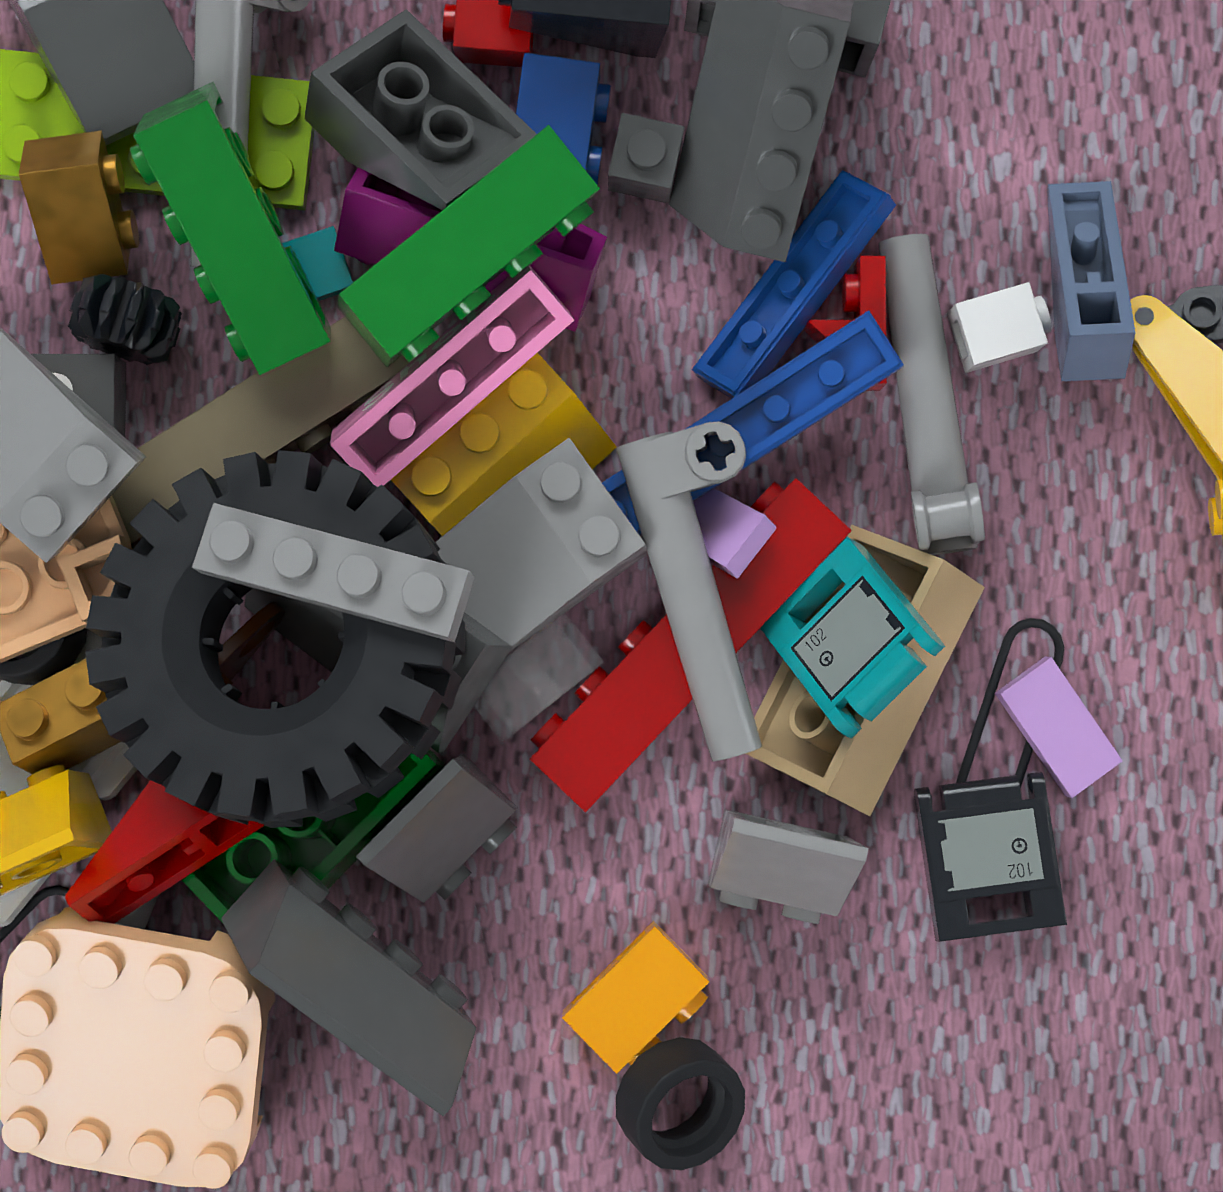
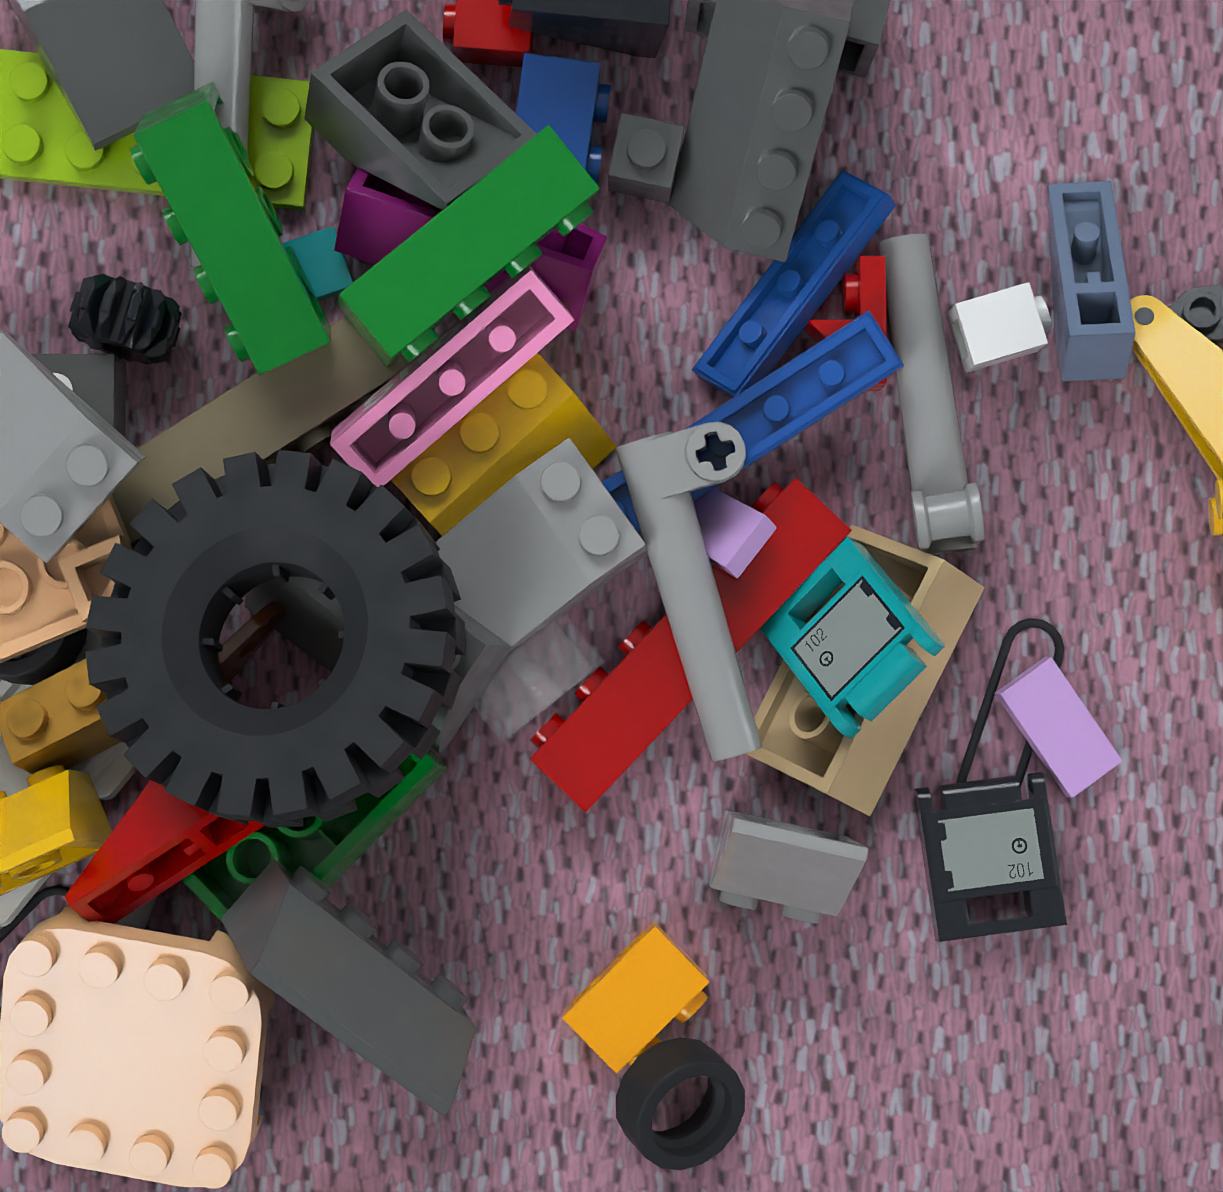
(77, 206): pearl gold brick -> none
(334, 572): light grey plate -> none
(440, 830): dark grey slope -> none

